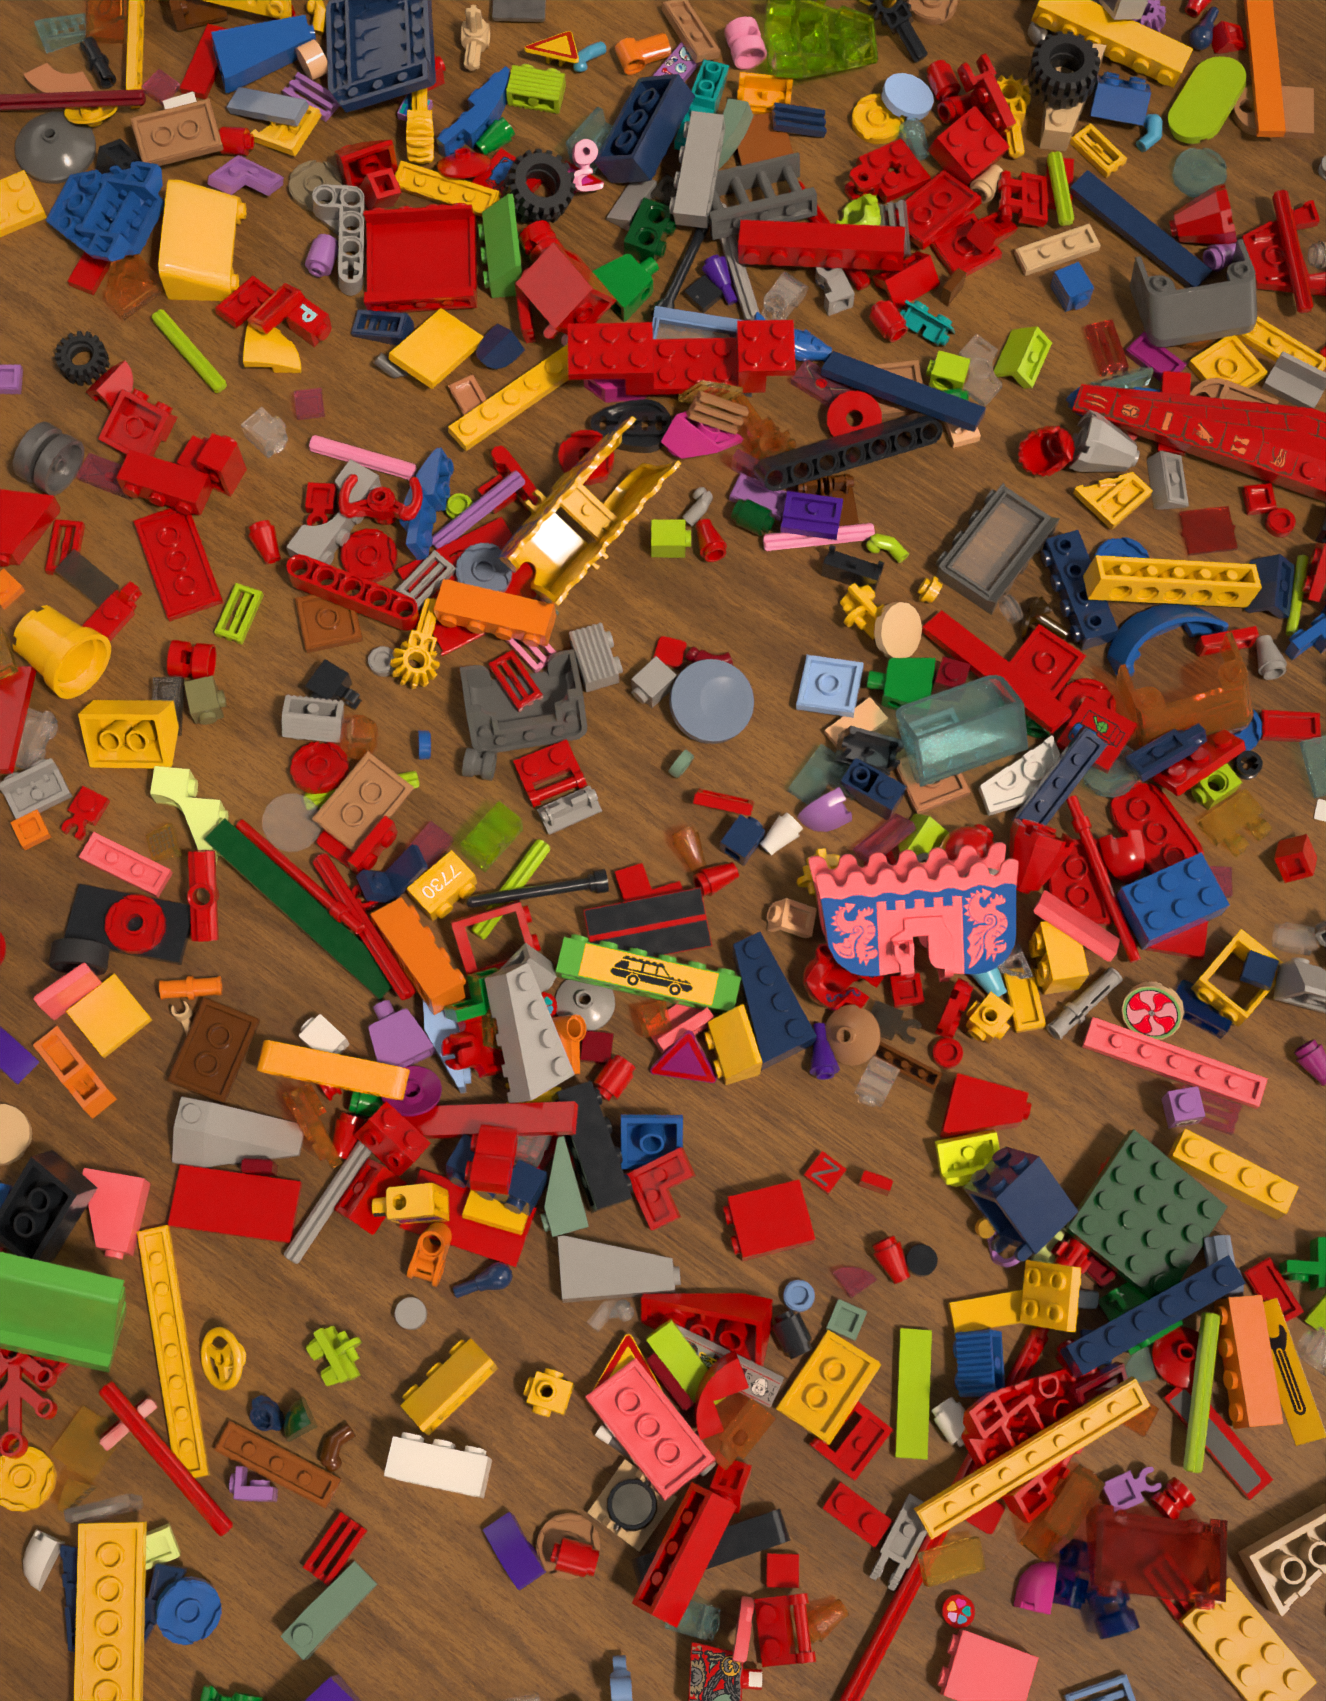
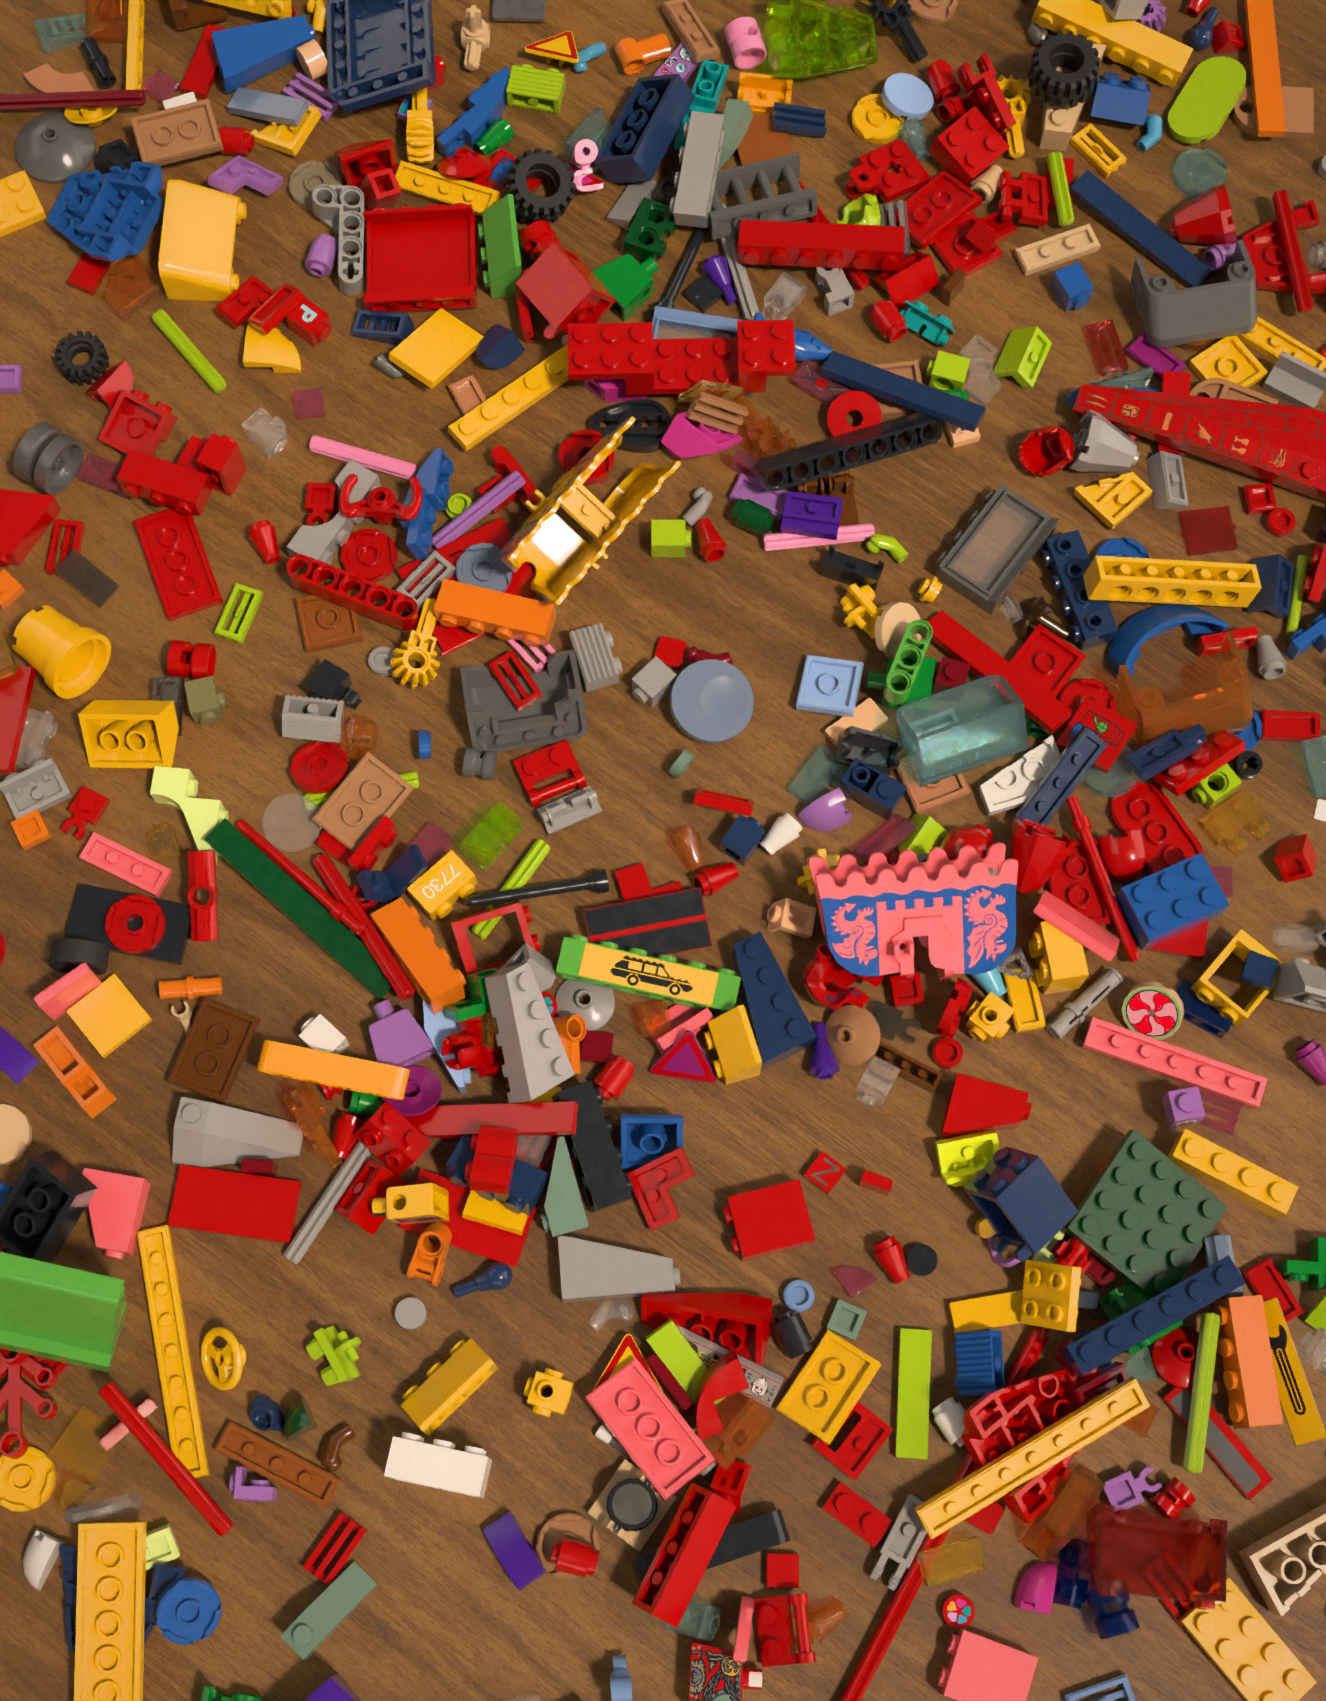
(115, 611): red hinge -> none
(909, 649): none -> bright green beam

